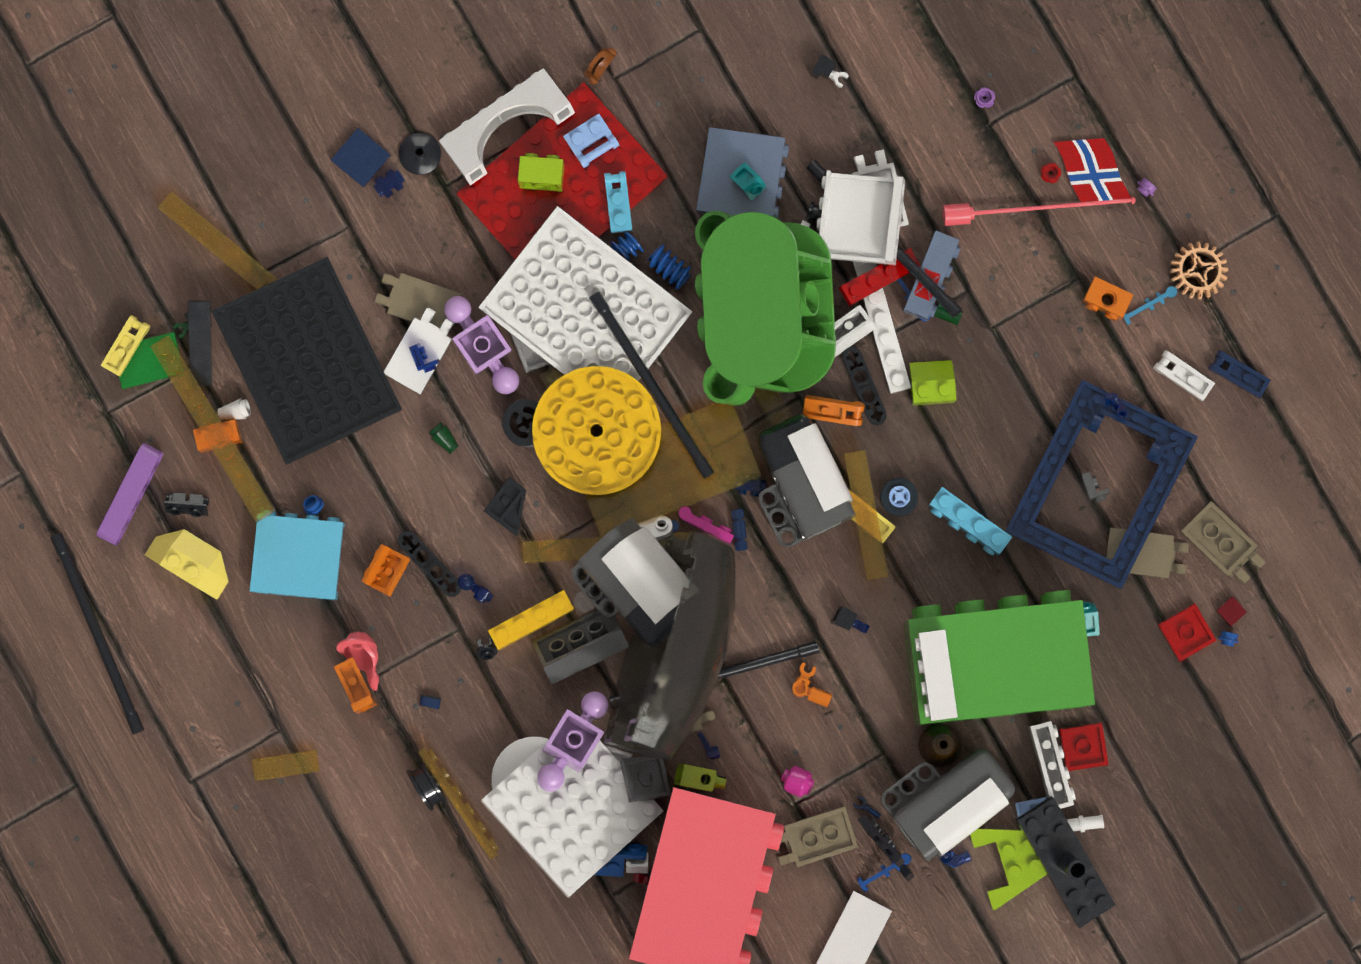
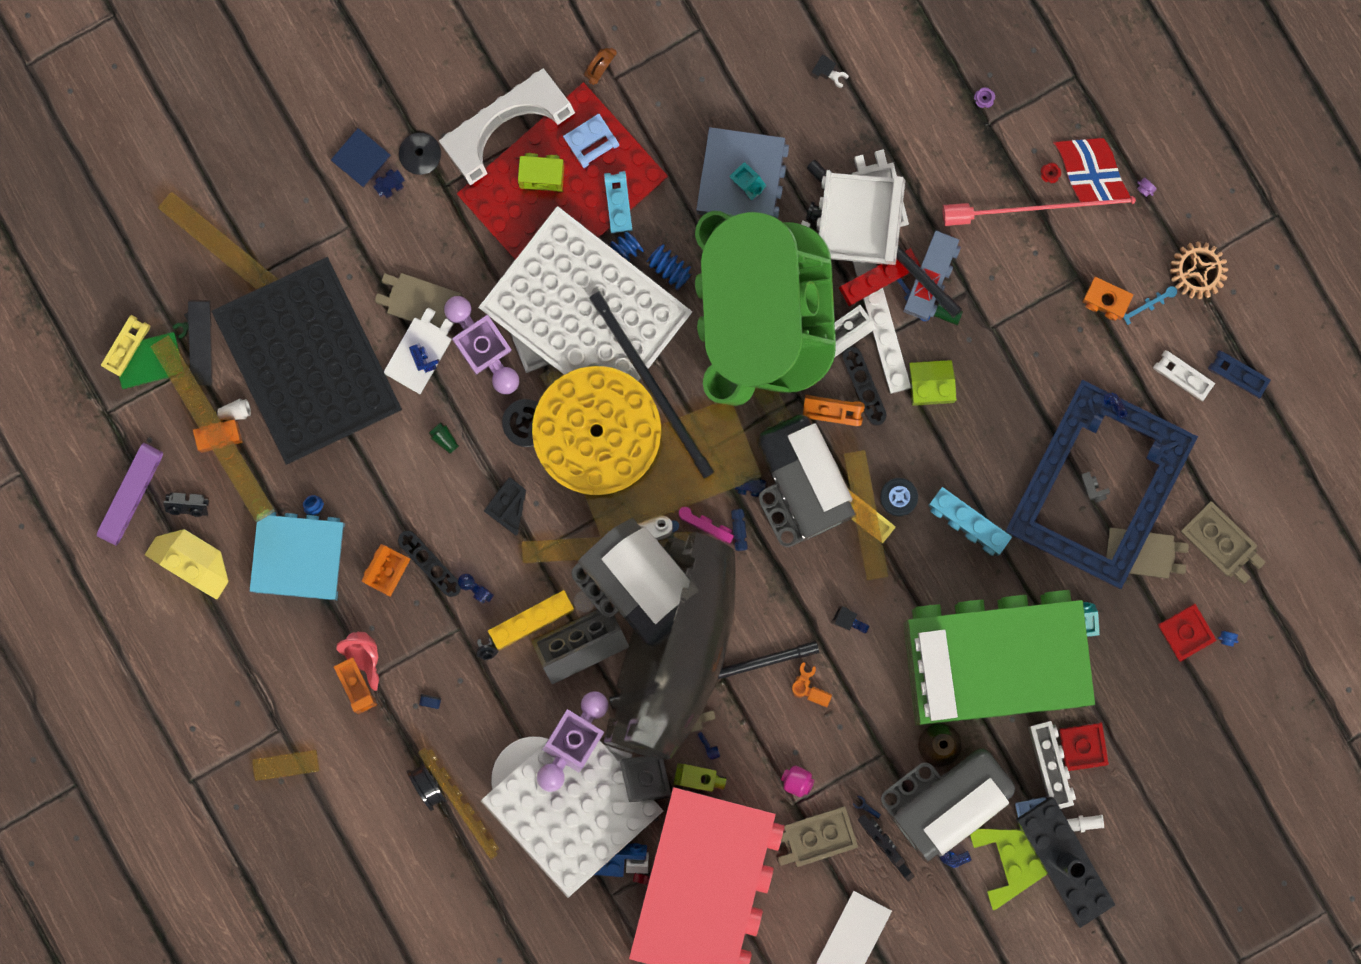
(63, 552): black piece -> none
(906, 857): blue piece -> none
(1231, 611): dark red tile -> none

